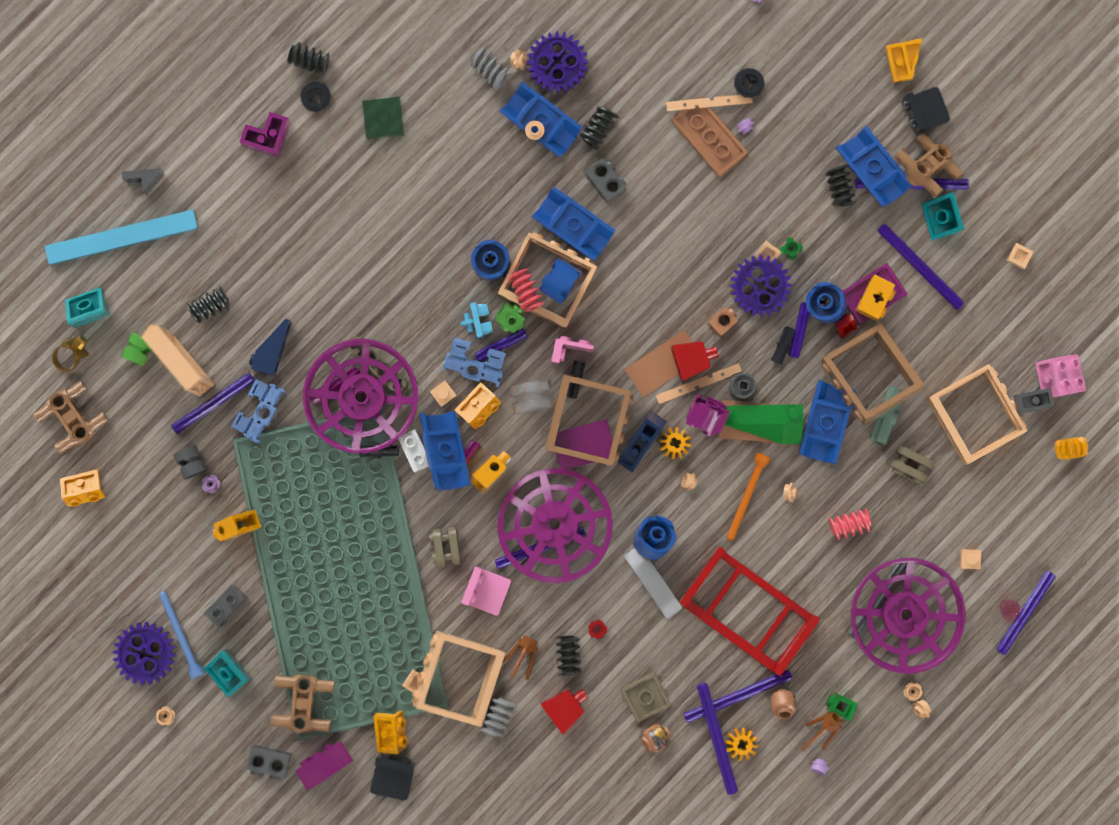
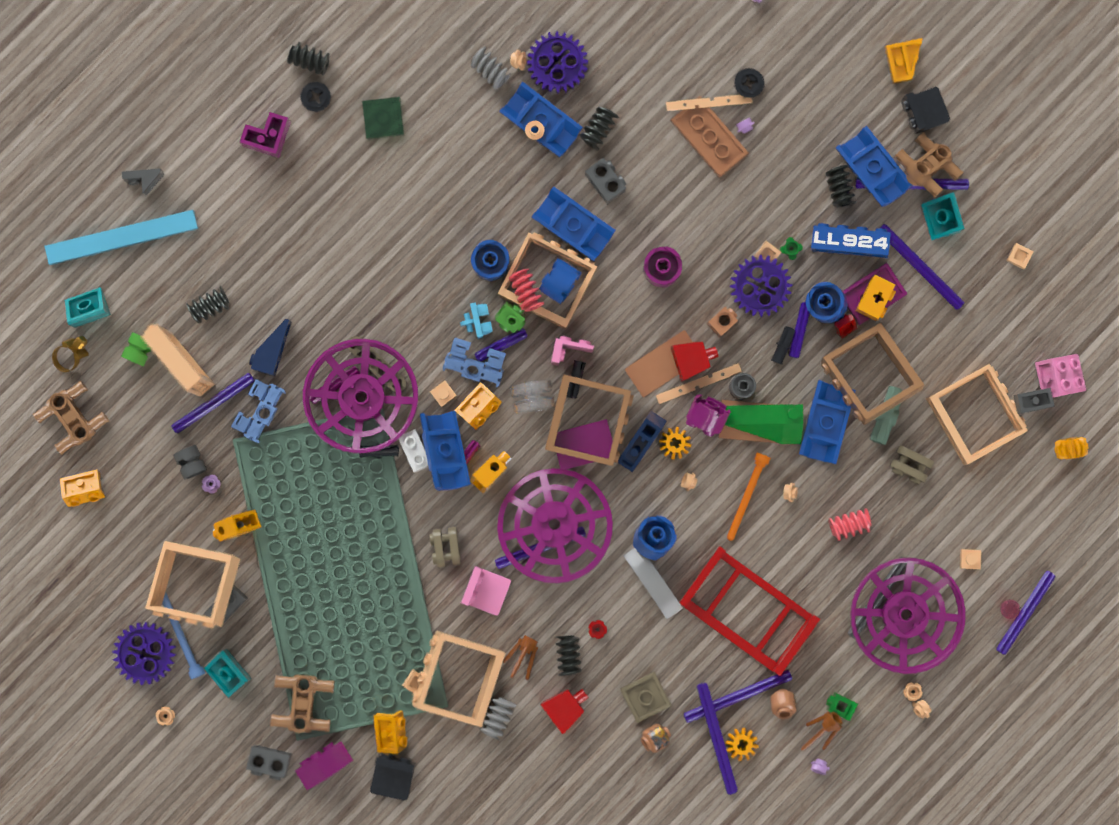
(162, 577): none -> light nougat window
(659, 256): none -> magenta brick
(851, 241): none -> blue brick

